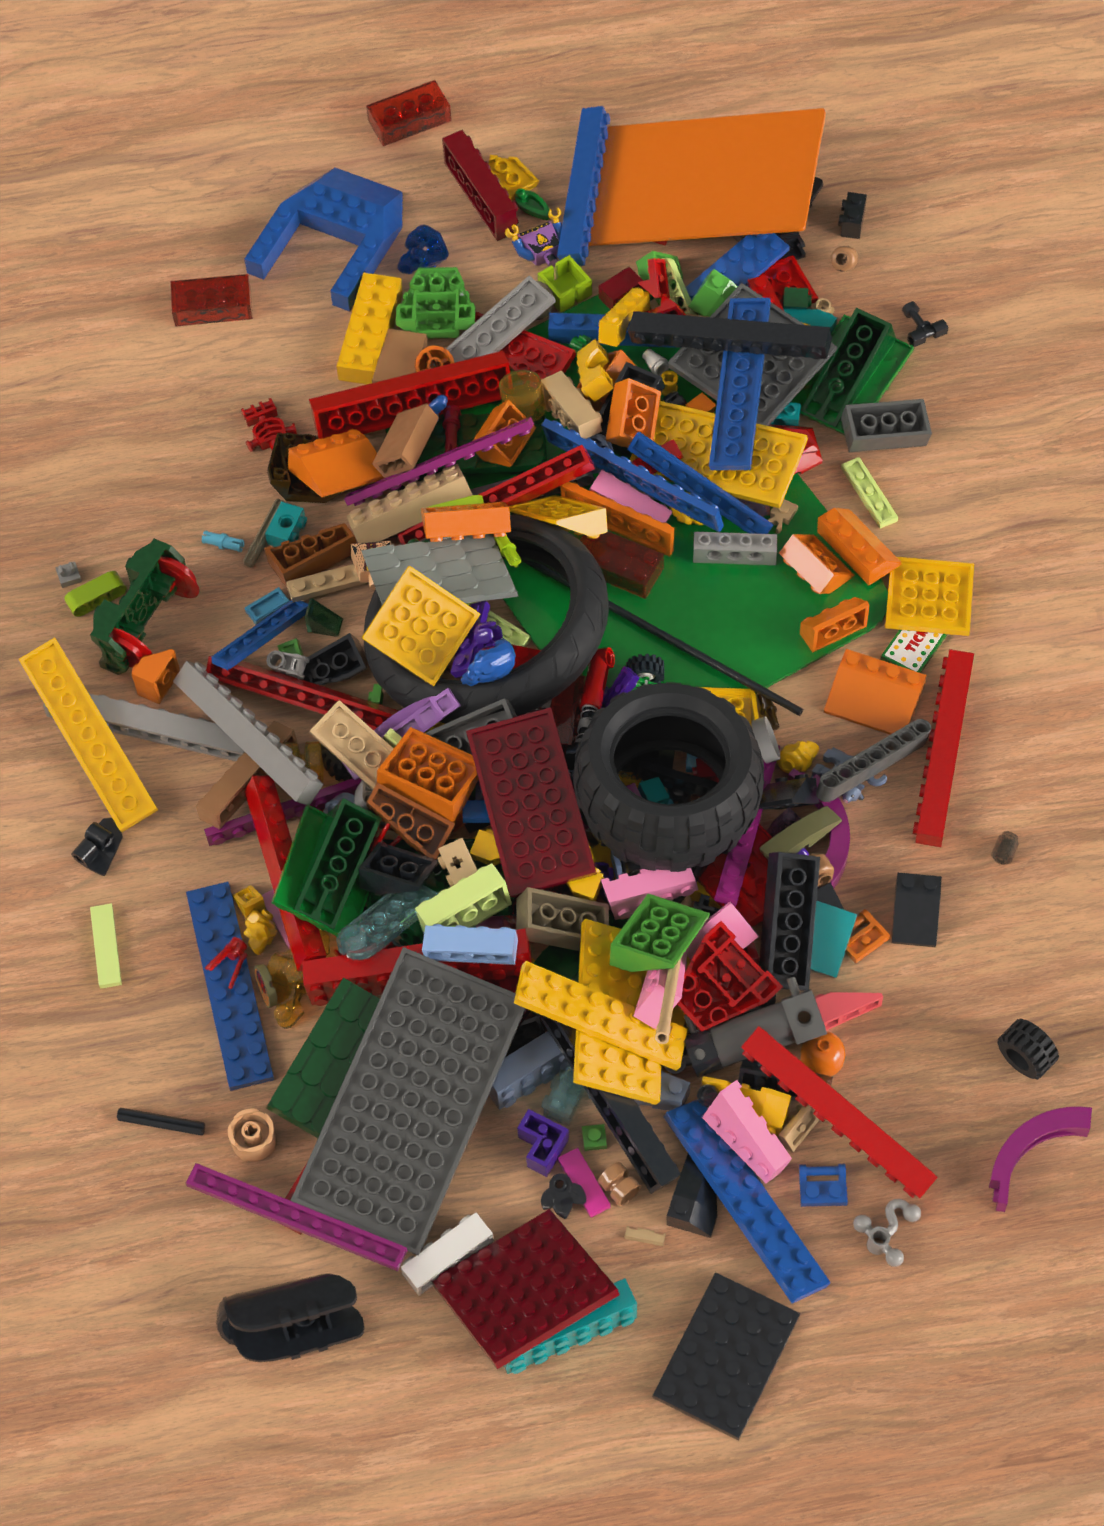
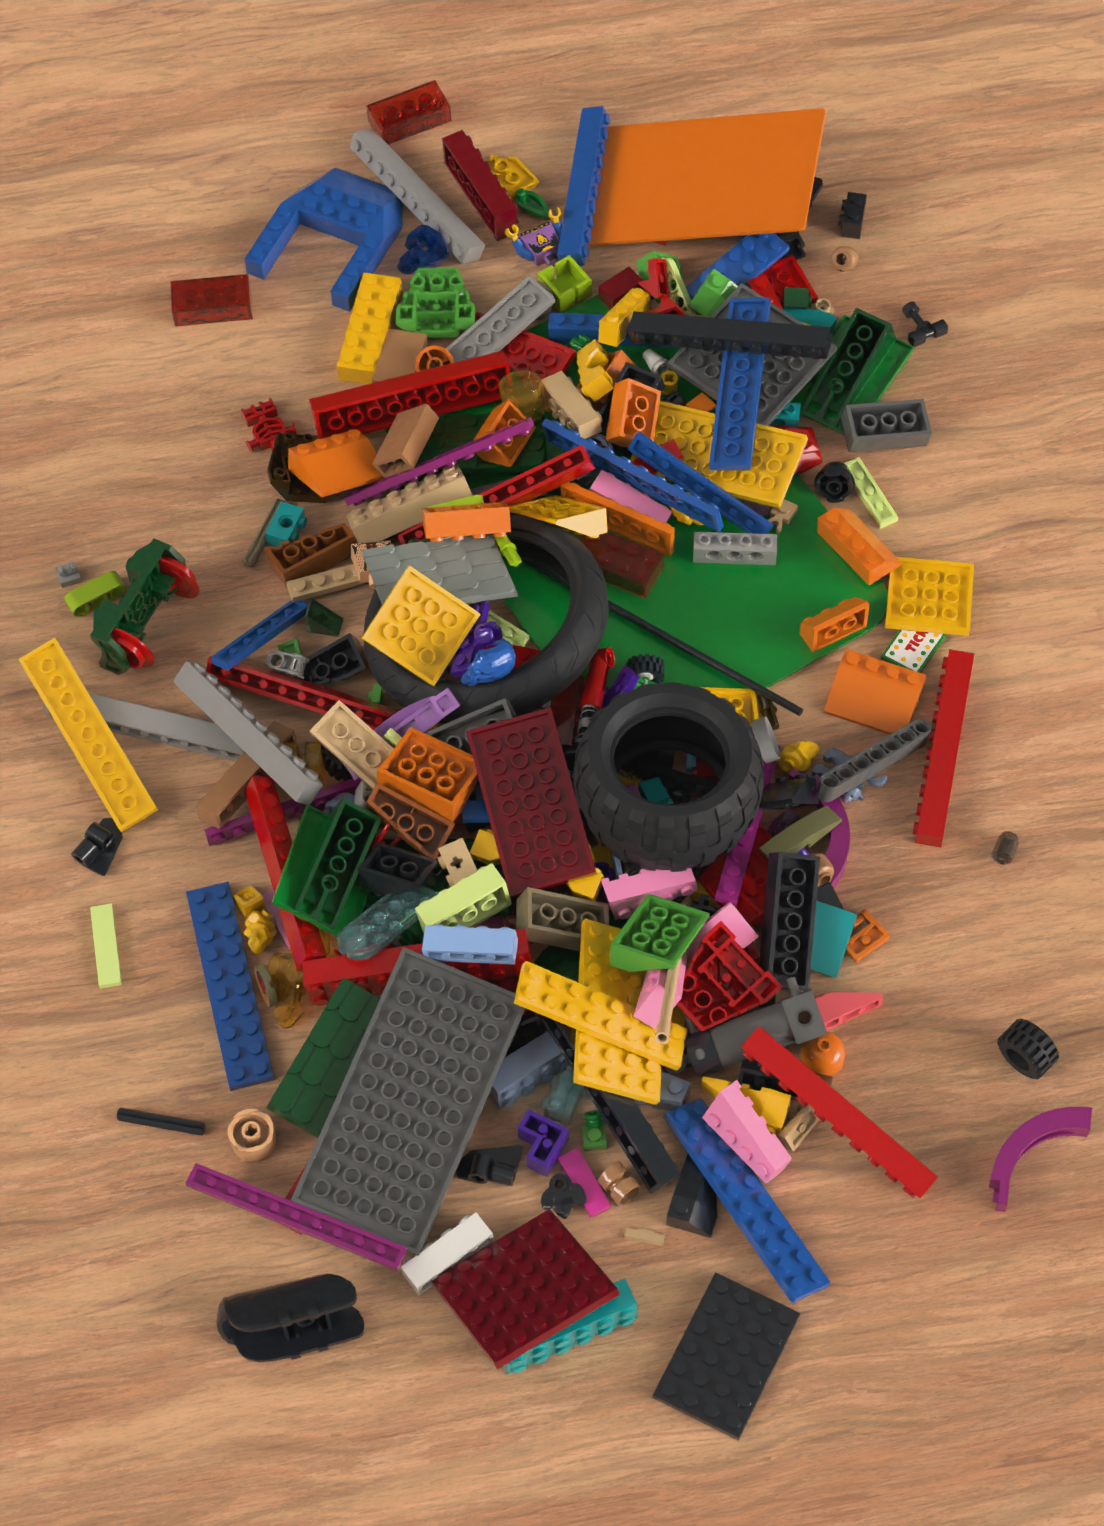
(155, 675): orange slope -> none
(222, 541): medium azure pin -> none
(233, 950): red plant -> none
(266, 605): dark azure tile -> none
(416, 195): none -> light grey brick
(438, 404): blue arm -> none
(451, 425): dark red pin -> none
(491, 1165): none -> black panel
(594, 1119): none -> green bush
(707, 1094): black plate -> none
(815, 563): orange slope -> none
(823, 1192): blue plate -> none
(834, 482): none -> black cone
(862, 1224): light grey piece -> none
(916, 909): black slope -> none

